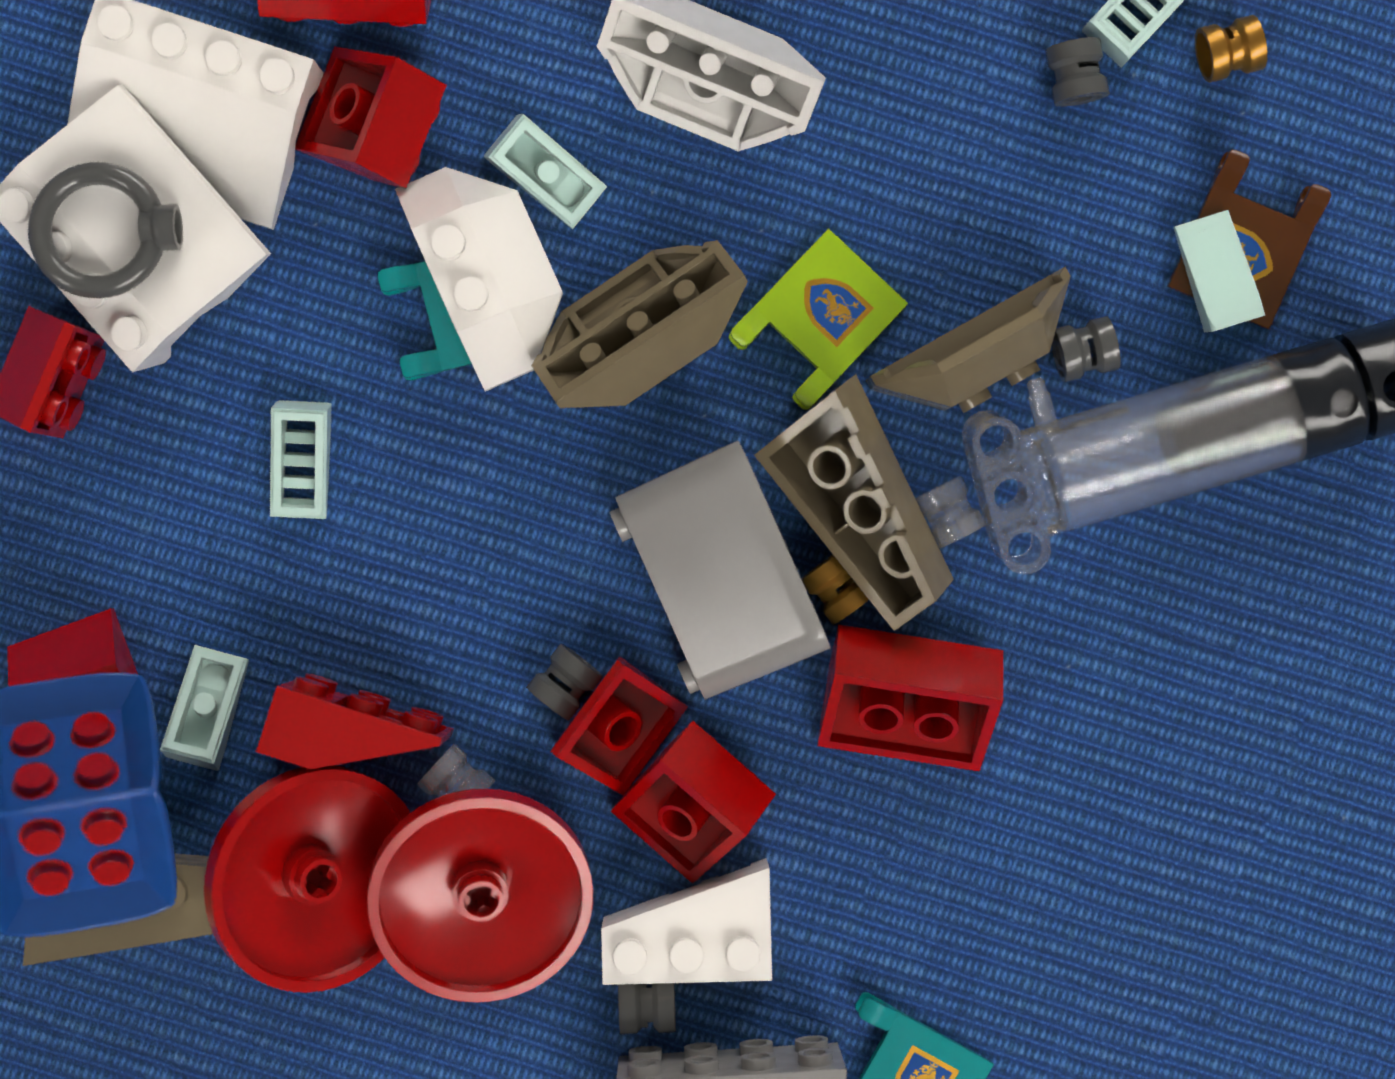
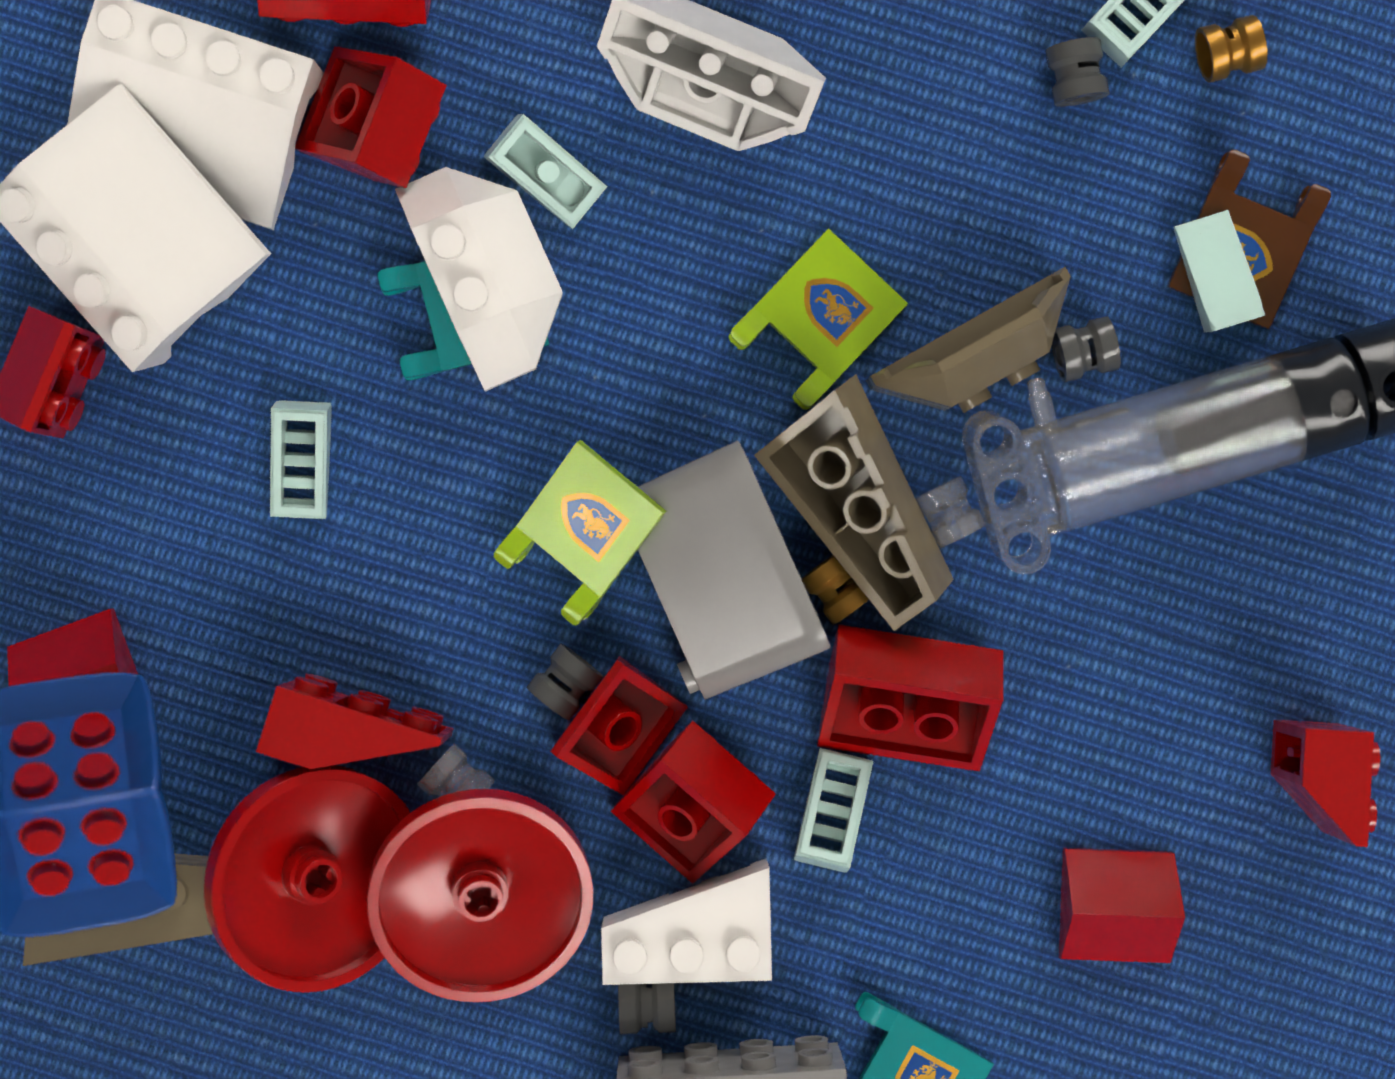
(158, 228): dark grey piece -> none
(205, 708): light aqua slope -> none
(588, 523): none -> lime flag
(640, 326): dark tan wedge -> none
(820, 856): none -> light aqua slope
(1119, 905): none -> red slope
(1329, 775): none -> red slope

